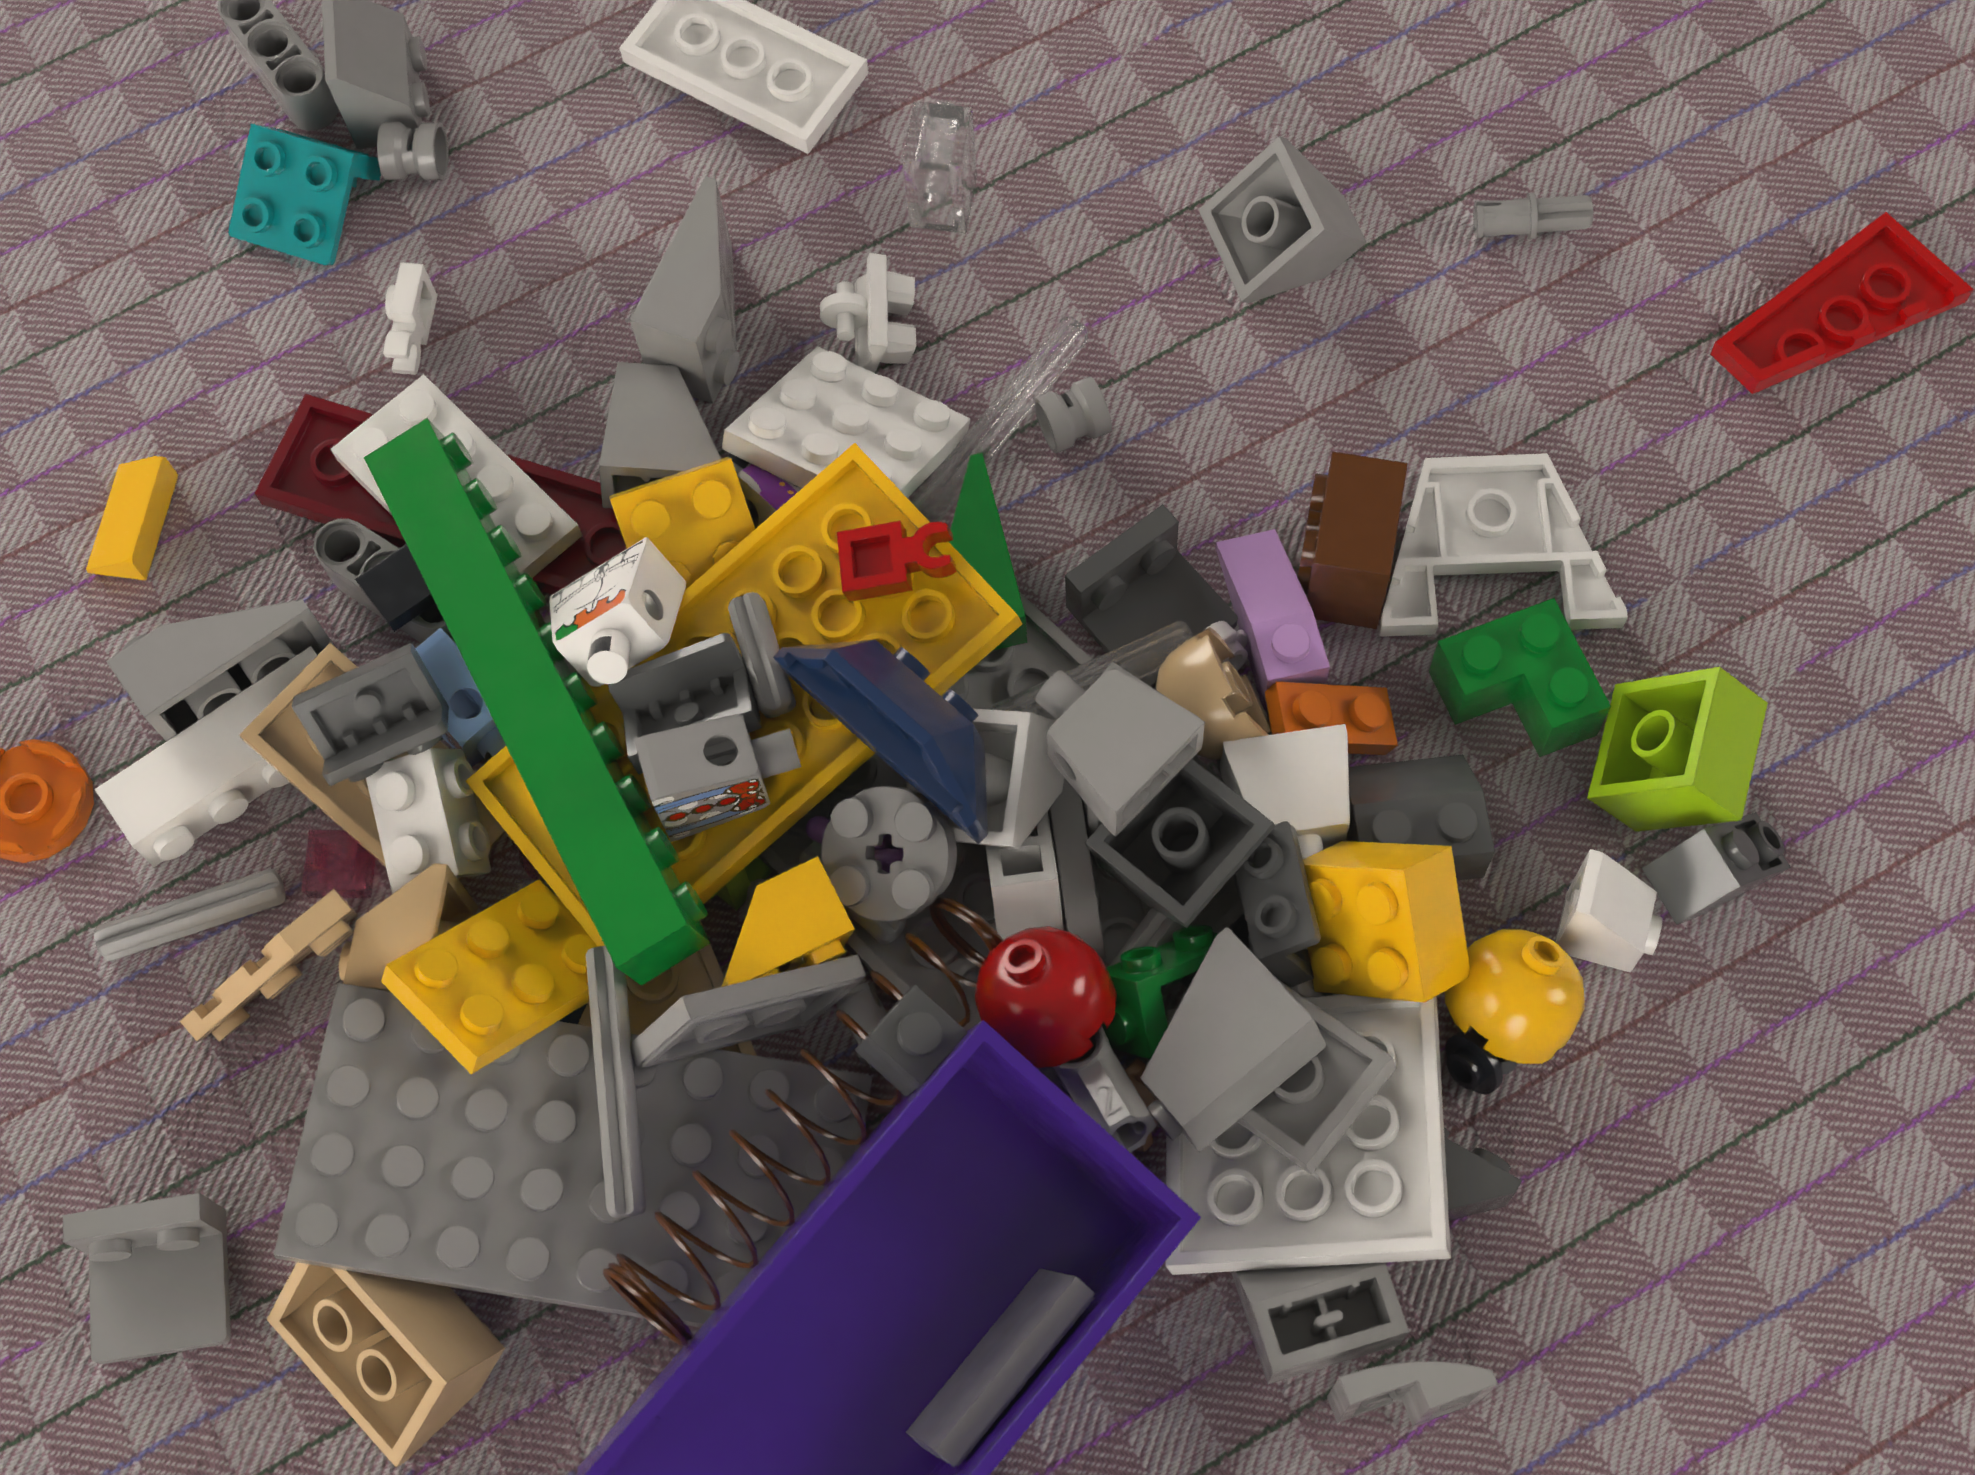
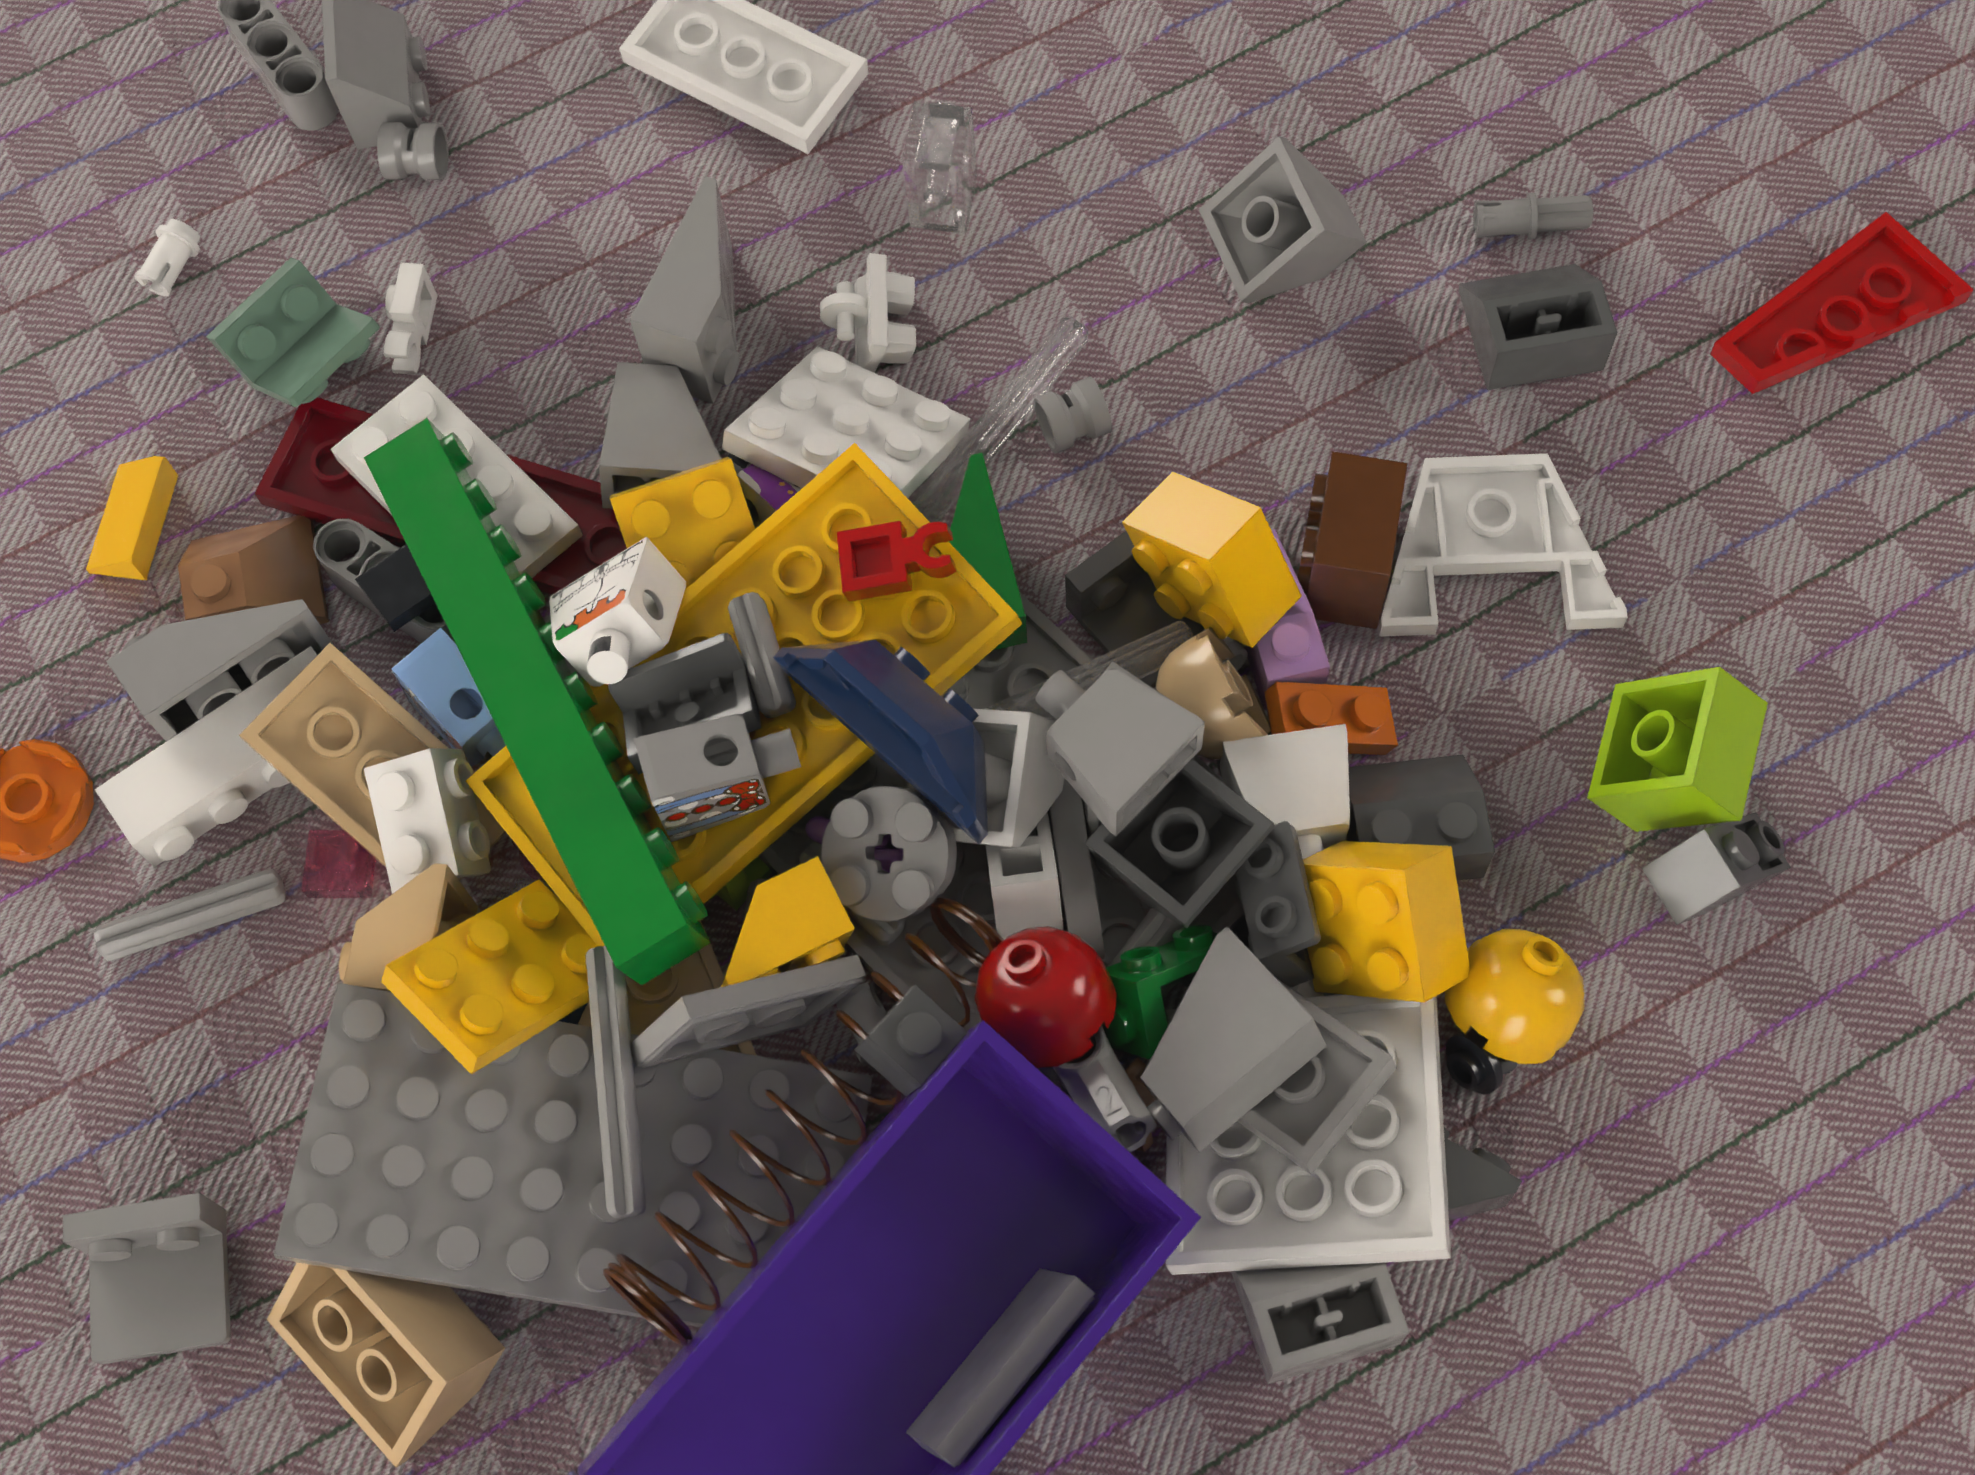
(168, 256): none -> white pin
(253, 570): none -> medium nougat slope
(291, 336): none -> sand green bracket
(296, 192): teal bracket -> none
(316, 930): tan plate -> none
(373, 715): dark grey bracket -> none
(1212, 559): none -> yellow brick
(1425, 1388): light grey slope -> none
(1526, 663): green brick -> none
(1538, 325): none -> dark grey slope
(1608, 915): white slope -> none

